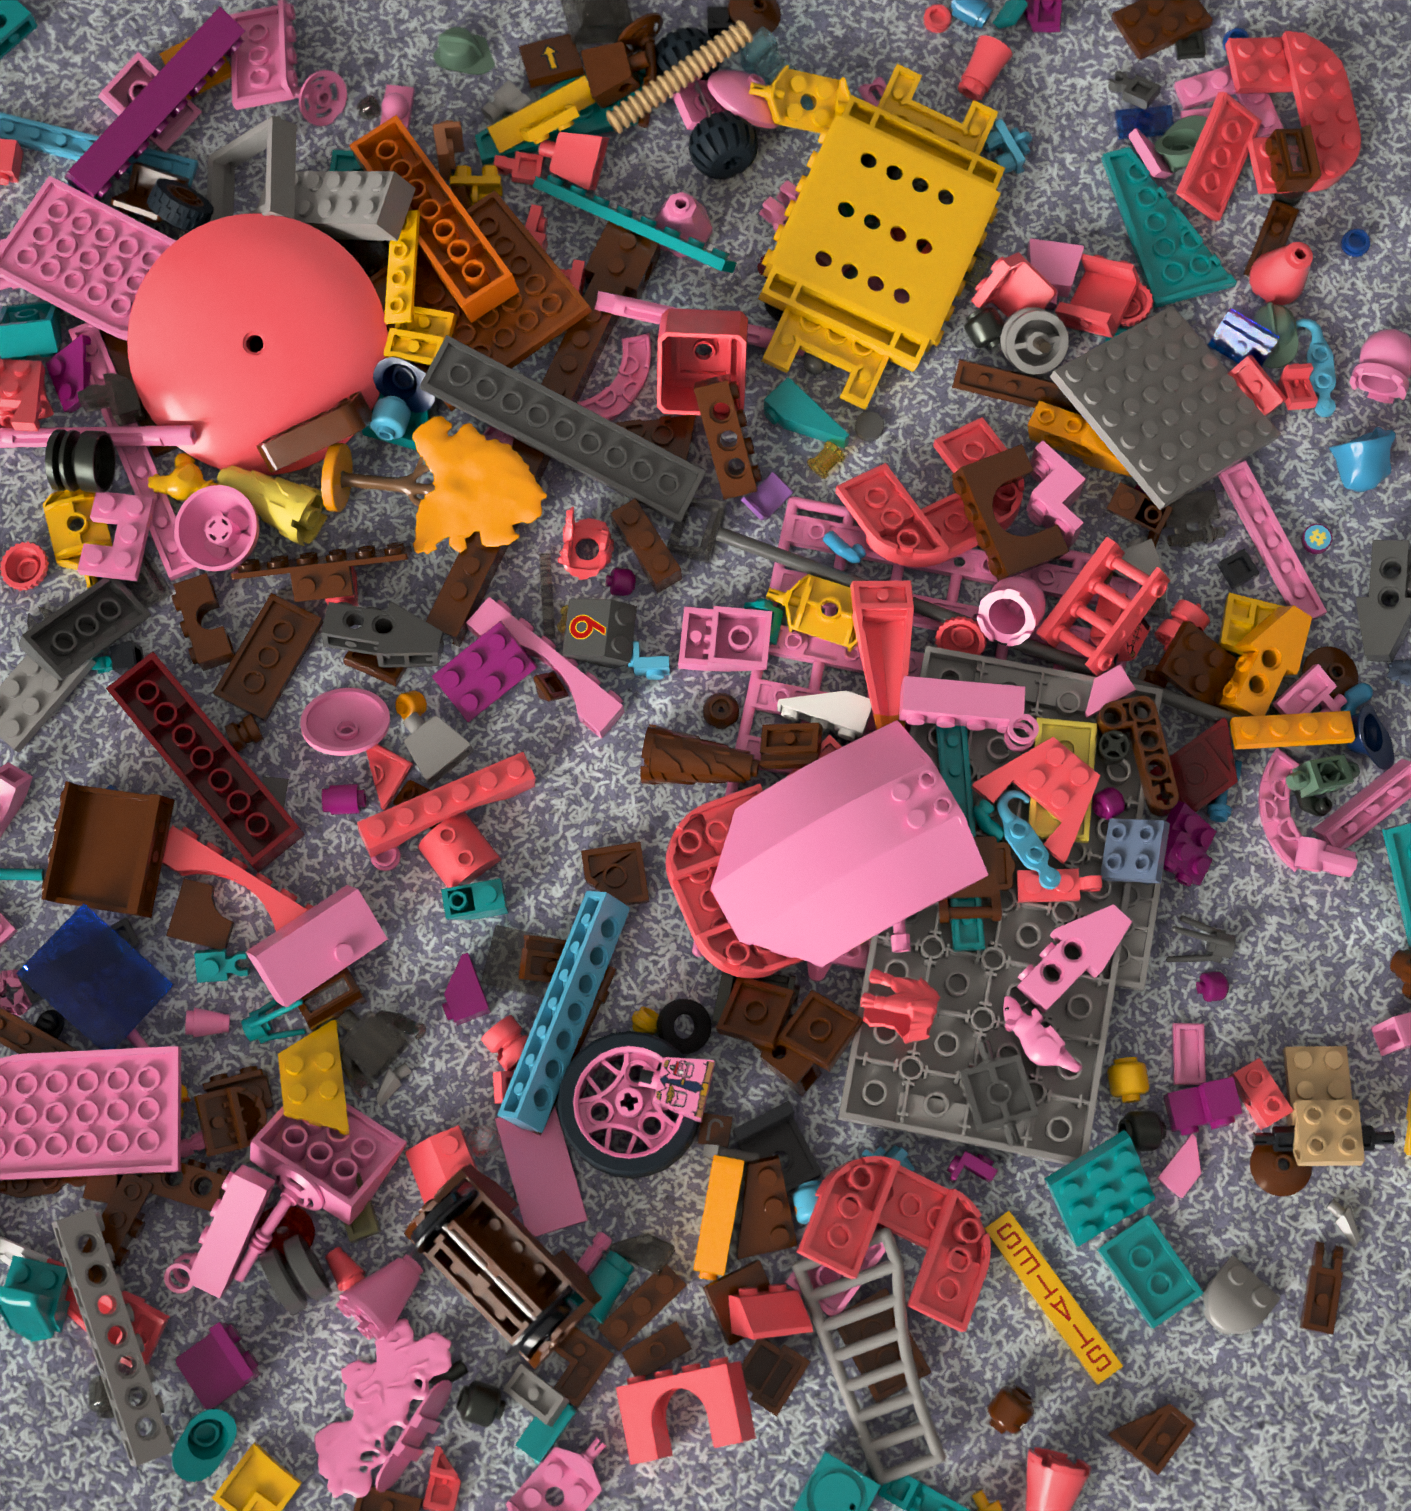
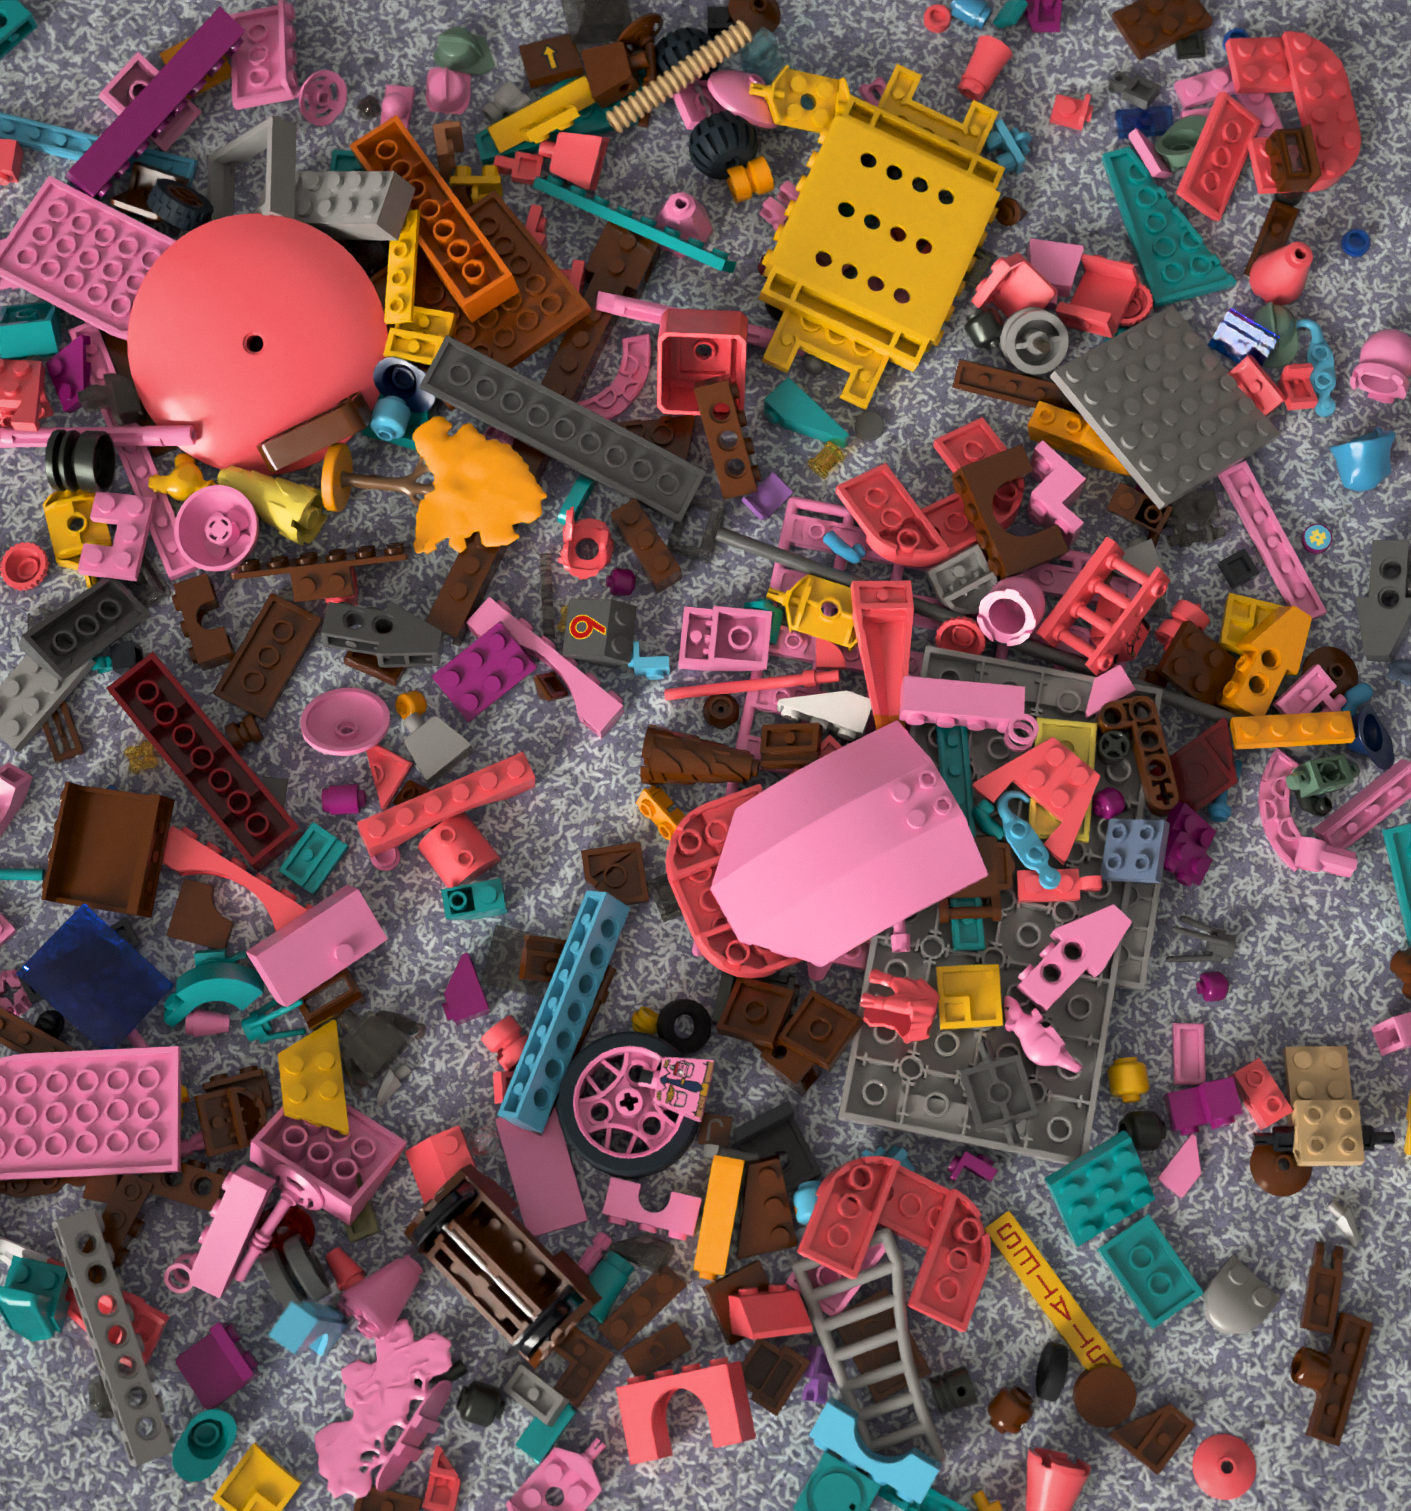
(69, 753): none -> reddish brown tile
(147, 762): none -> clear yellow plate
(209, 983): none -> teal arch
(309, 1326): none -> medium azure arch
(313, 858): none -> teal plate
(447, 91): none -> bright pink piece
(576, 498): none -> teal beam
(624, 1205): none -> bright pink arch
(654, 805): none -> light orange hinge
(664, 898): none -> clear smoke brick
(752, 179): none -> light orange wheel
(808, 679): none -> coral bar
(820, 1375): none -> medium lavender plate
(828, 656): none -> coral tile
(908, 1473): none -> medium azure arch
(946, 1392): none -> pearl dark grey piece
(962, 580): none -> light grey slope
(969, 996): none -> yellow plate
(1009, 211): none -> reddish brown plate
(1052, 1371): none -> black tyre
(1071, 111): none -> coral bracket
(1104, 1395): none -> reddish brown tile
(1208, 1462): none -> coral dish
(1333, 1376): none -> reddish brown plate

